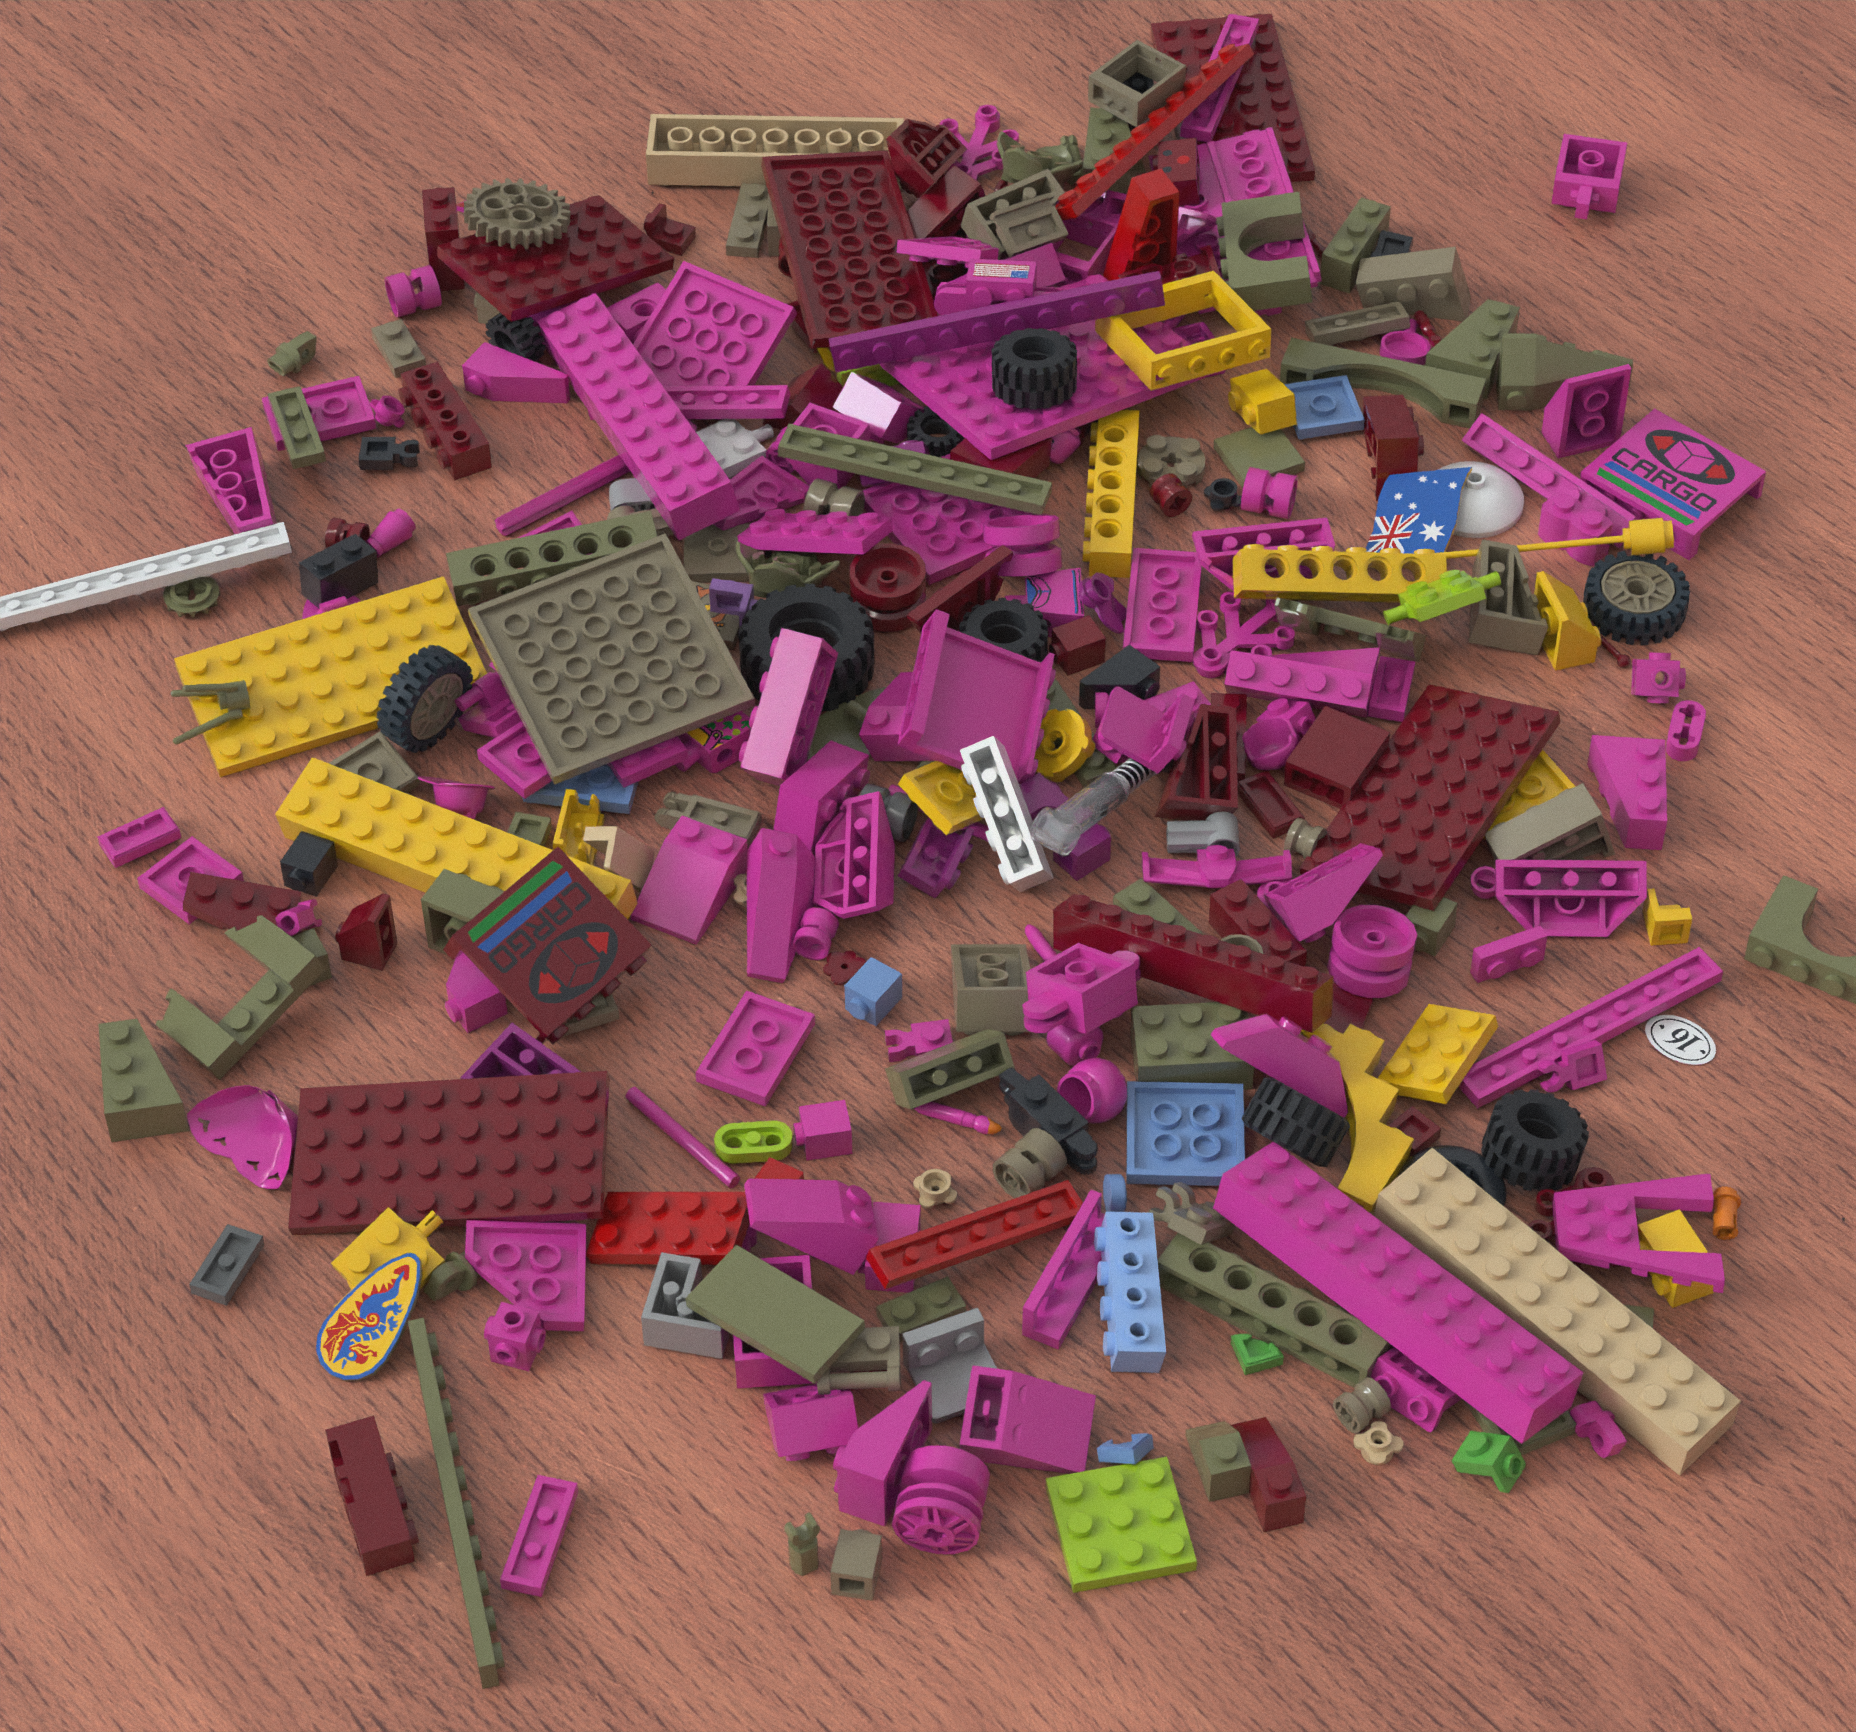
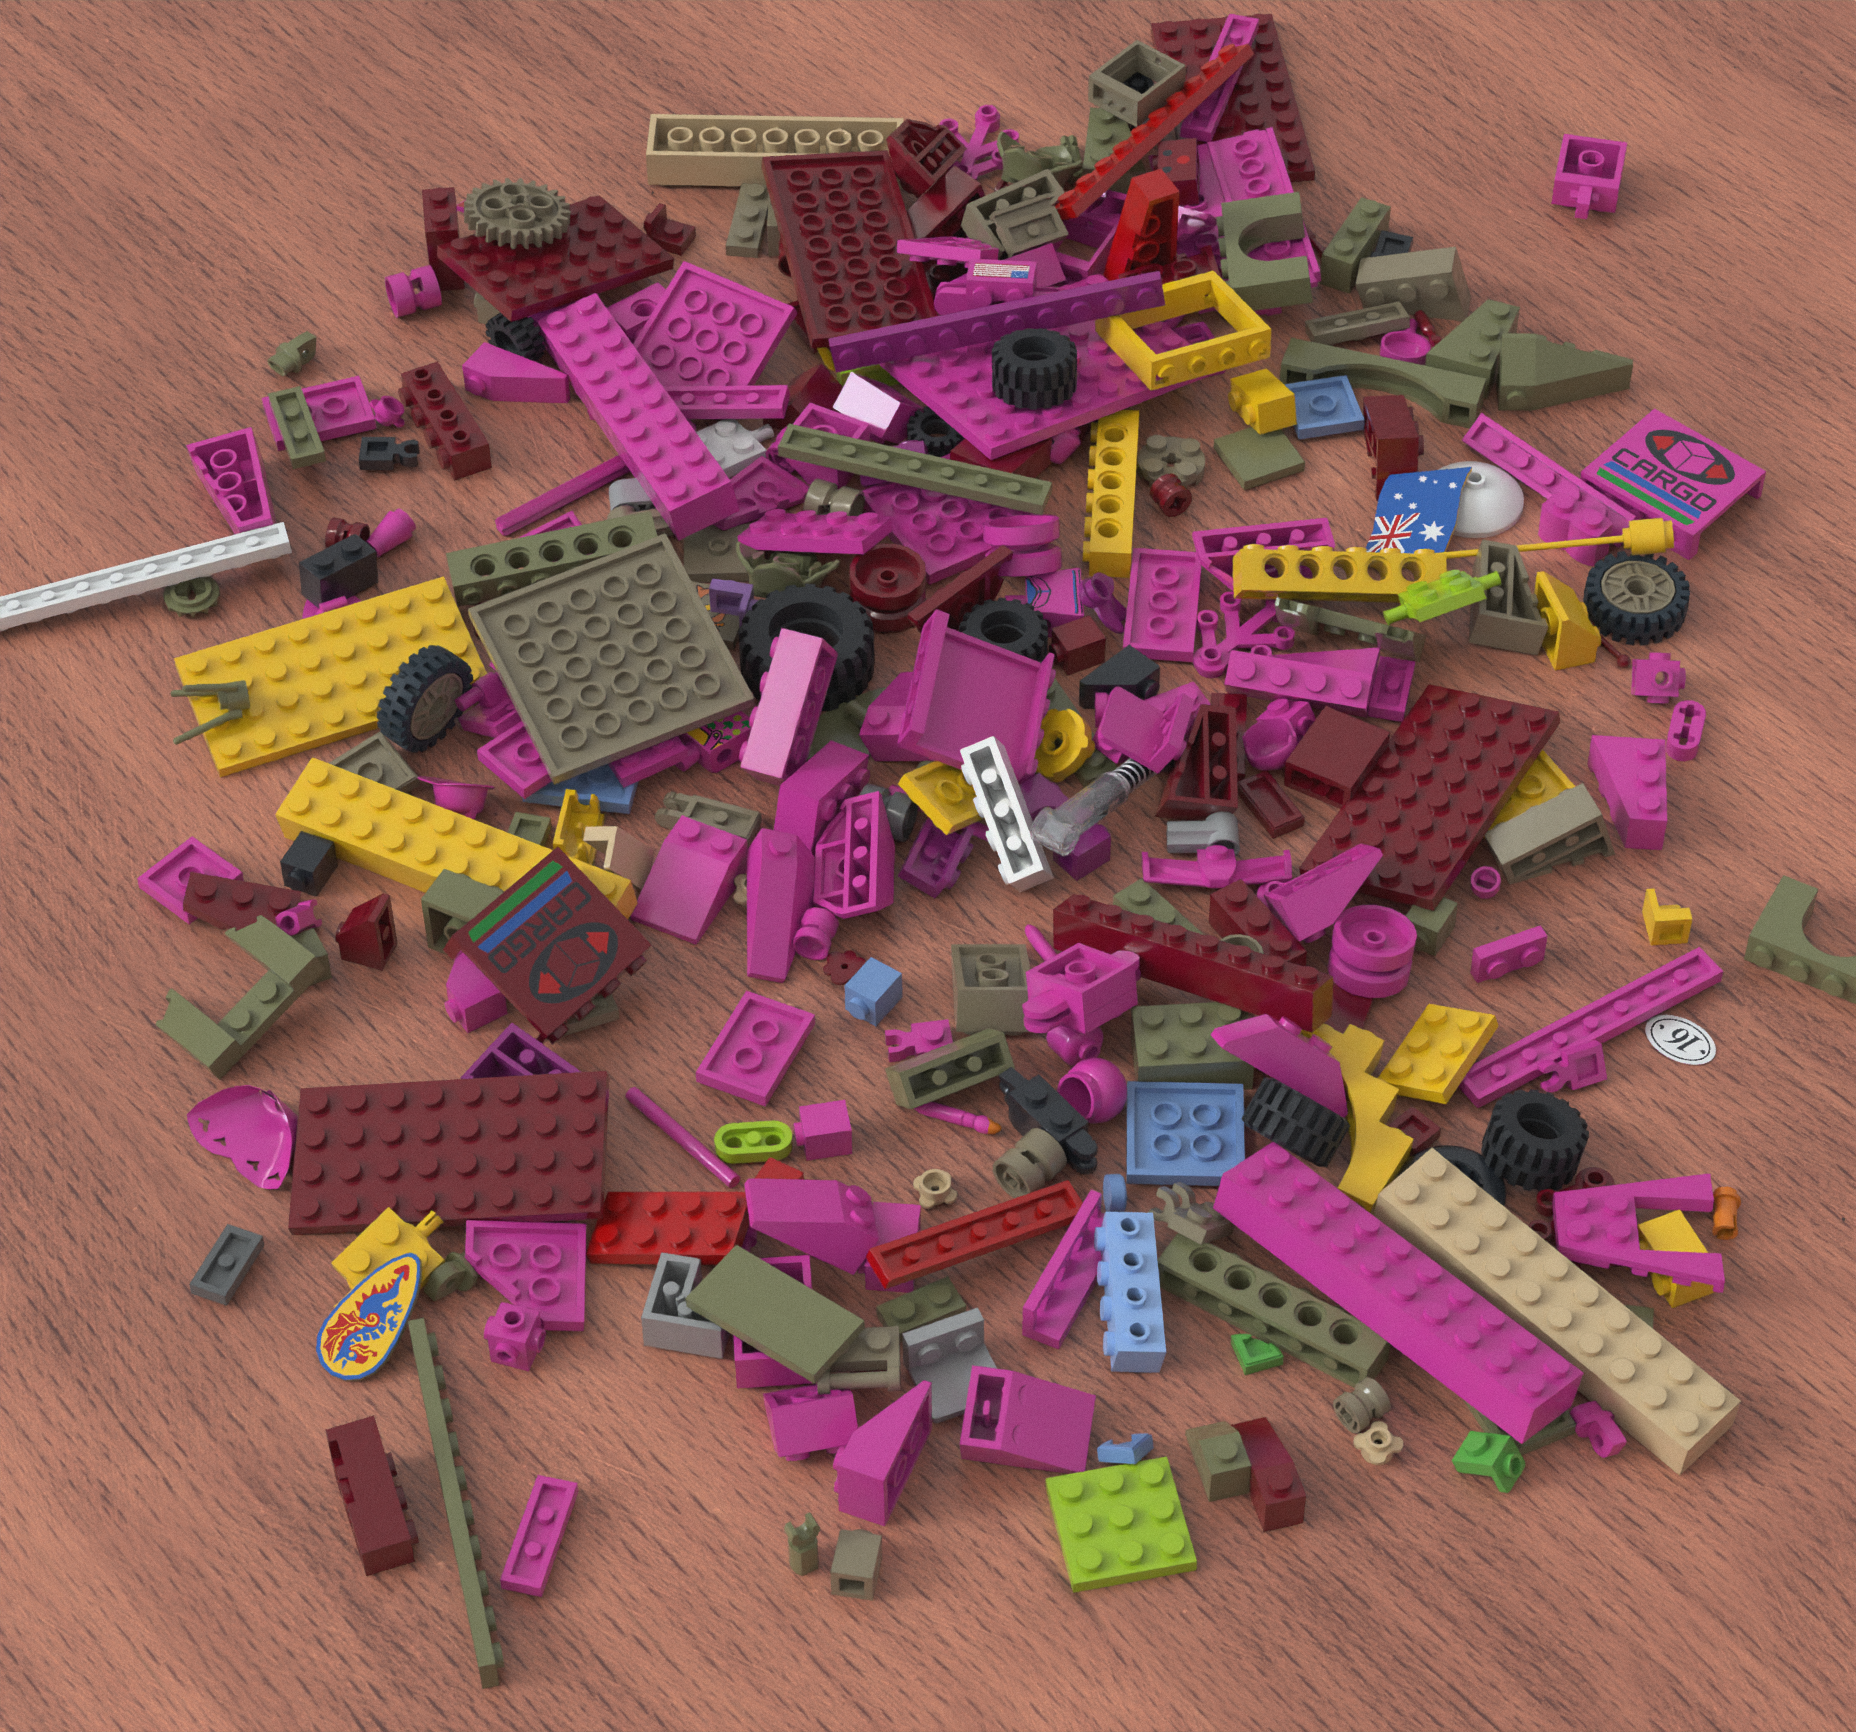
(136, 1086): olive wedge -> none
(139, 837): dark pink plate -> none
(398, 347): dark tan plate -> none
(941, 1500): dark pink wheel -> none
(1222, 494): black plate -> none
(1269, 493): dark pink wheel -> none
(1303, 838): dark tan wheel -> none
(1412, 1389): dark pink bracket -> none
(1571, 895): dark pink wedge -> none
(1587, 412): dark pink slope -> none

